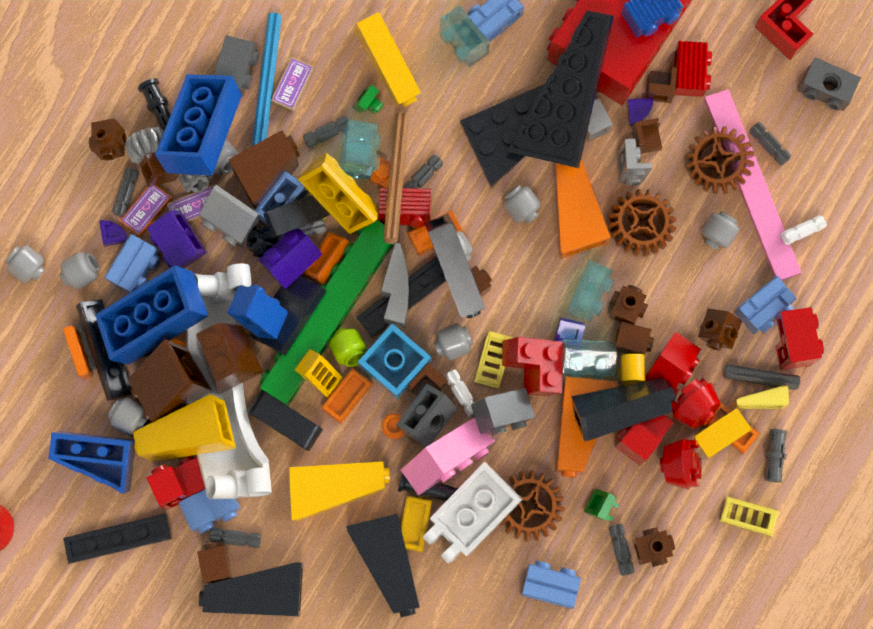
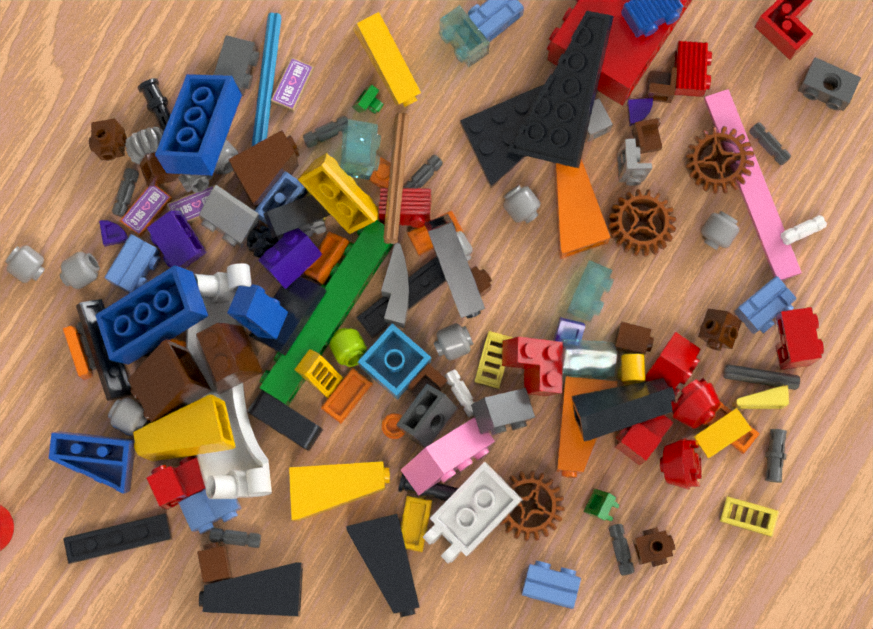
(623, 312): reddish brown brick -> none

